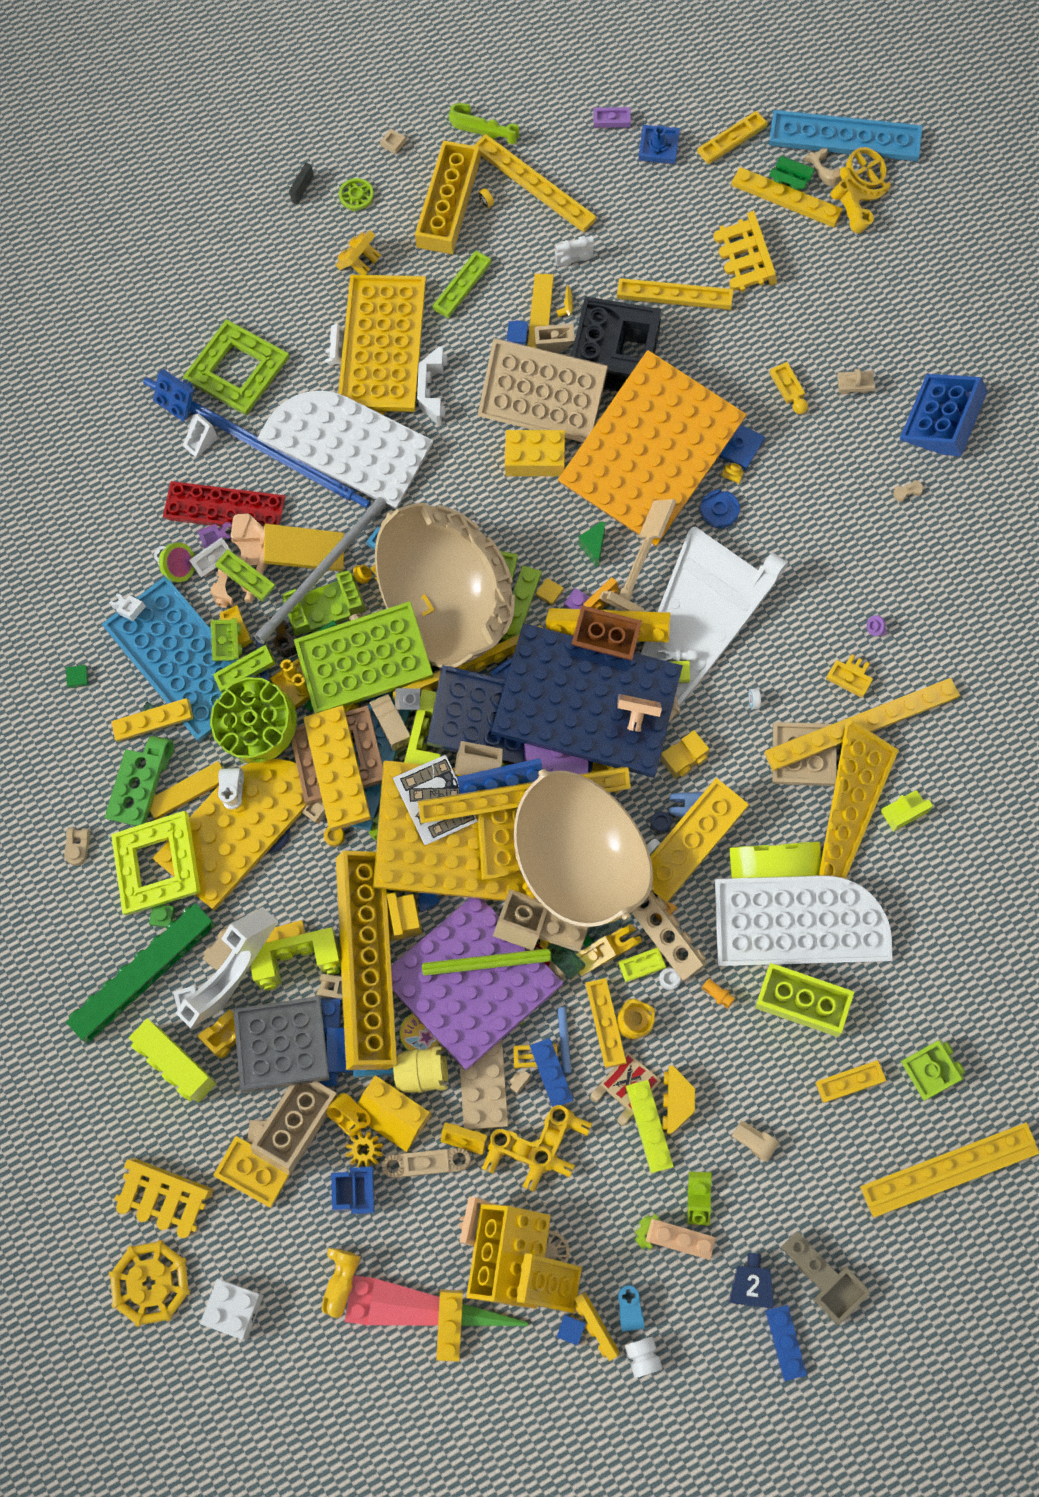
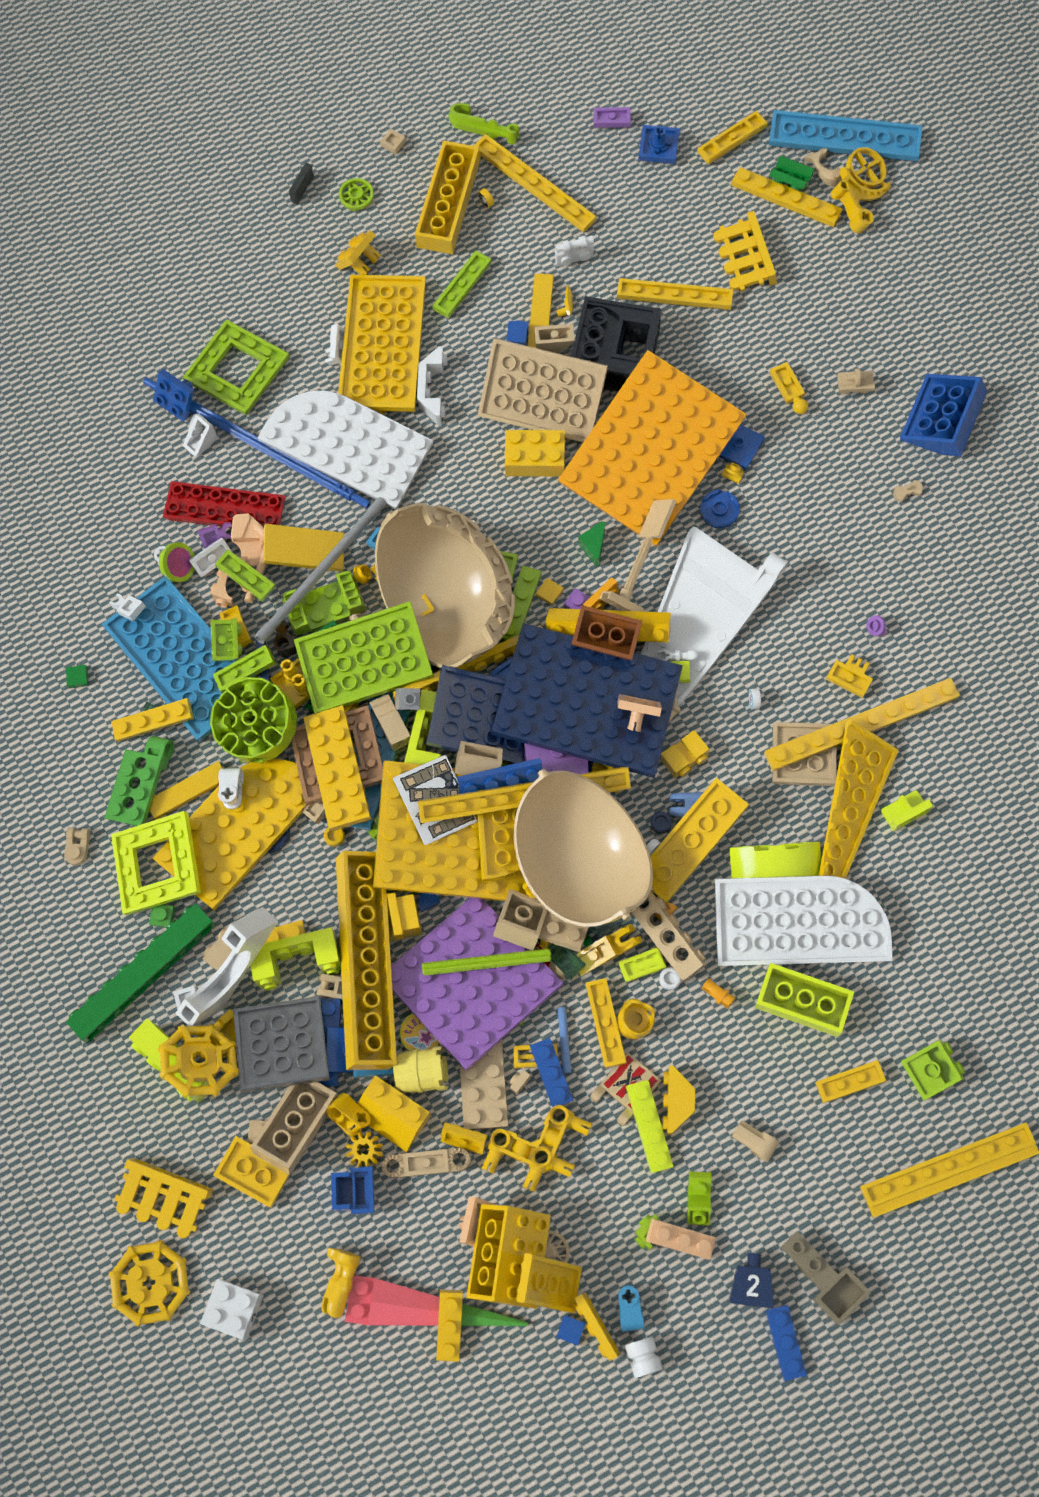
(196, 1071): none -> yellow plate

